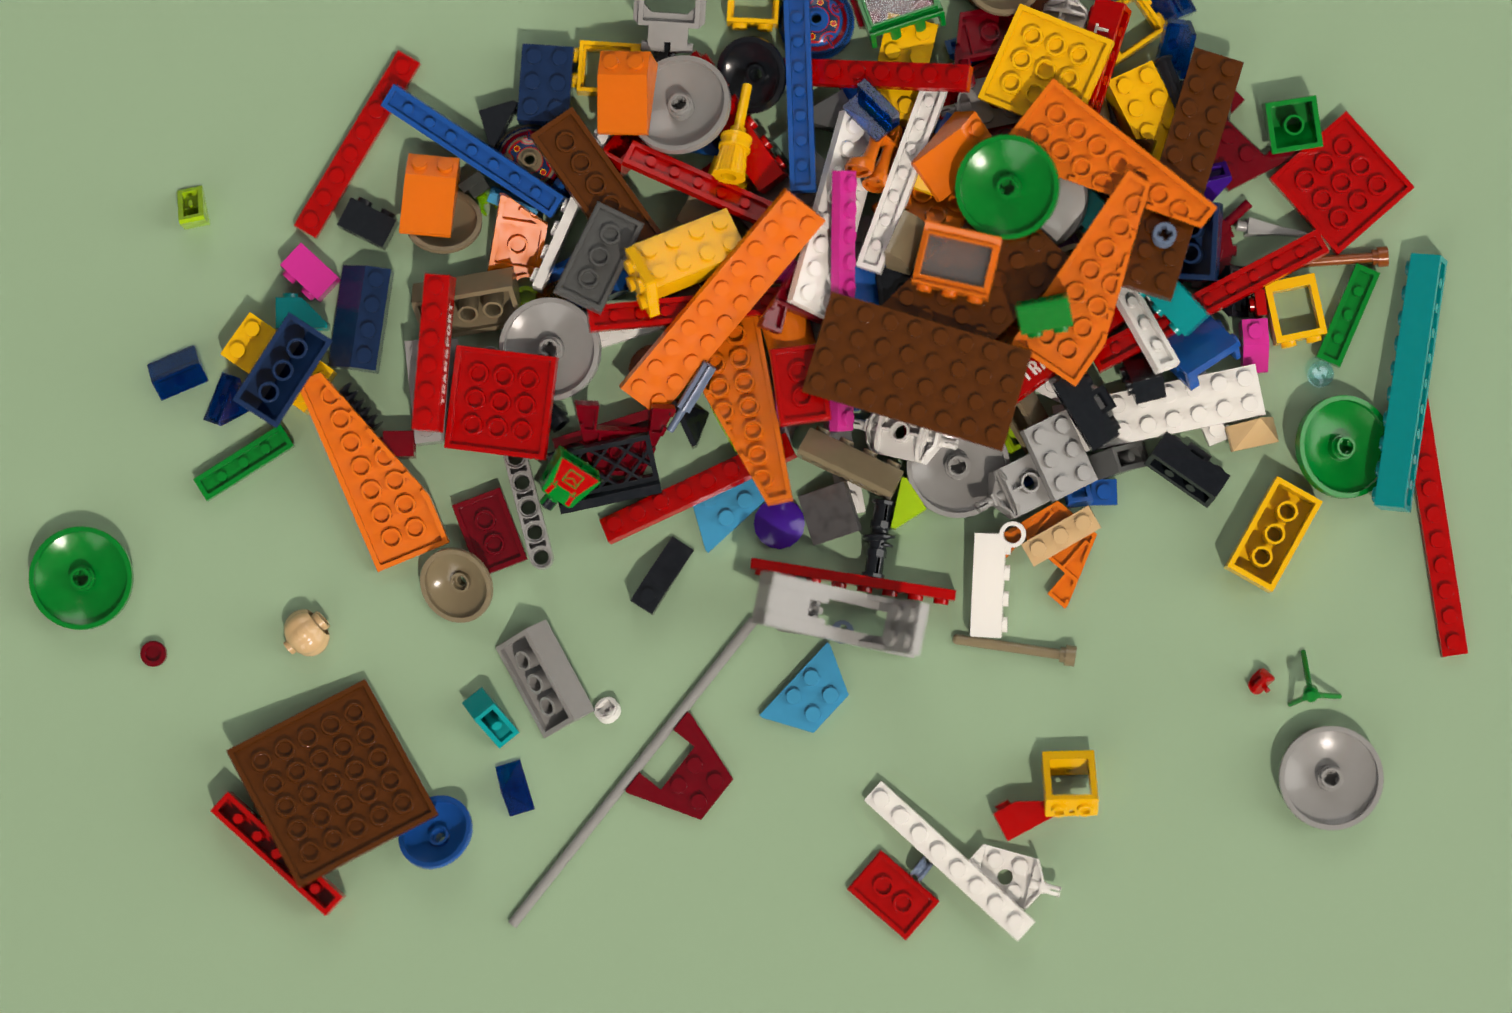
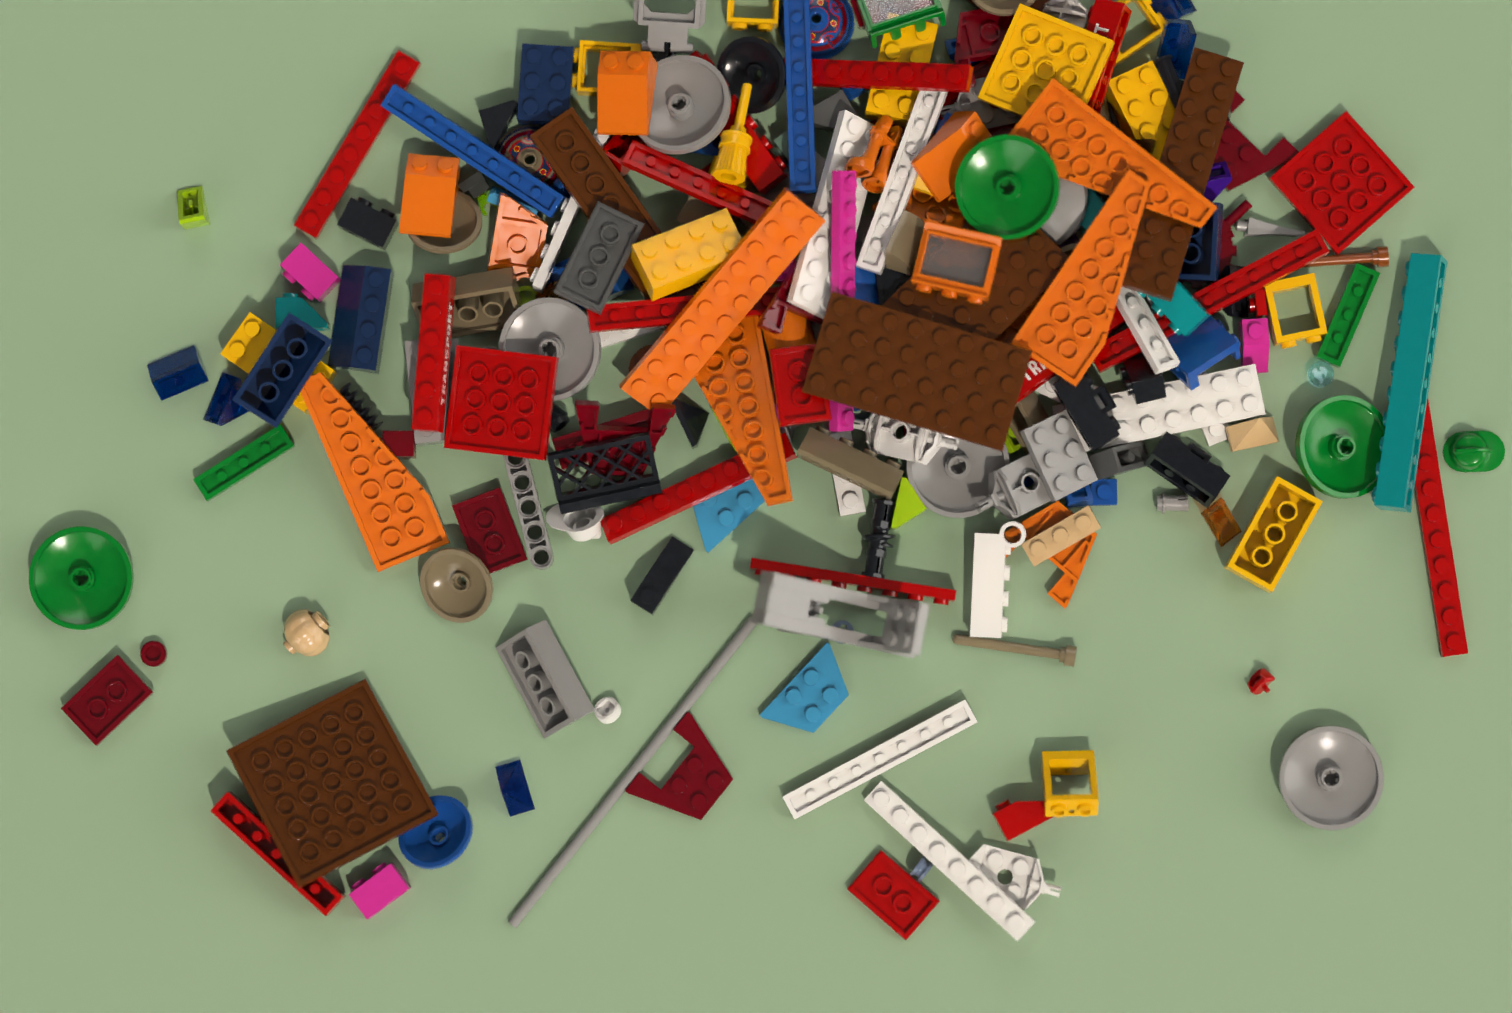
(107, 700): none -> dark red plate
(379, 890): none -> dark pink brick
(490, 717): teal slope -> none
(567, 480): torso -> none
(579, 525): none -> white piece
(641, 282): yellow plate -> none
(692, 393): sand blue axle -> none
(779, 524): dark purple dish -> none
(830, 513): flat silver tile -> none
(872, 111): clear blue panel -> none
(879, 759): none -> white plate
(1044, 314): green slope -> none
(1158, 240): sand blue bush -> none
(1172, 503): none -> light grey pin
(1221, 522): none -> clear orange slope
(1292, 124): green slope -> none
(1310, 691): green plant -> none
(1473, 451): none -> green piece

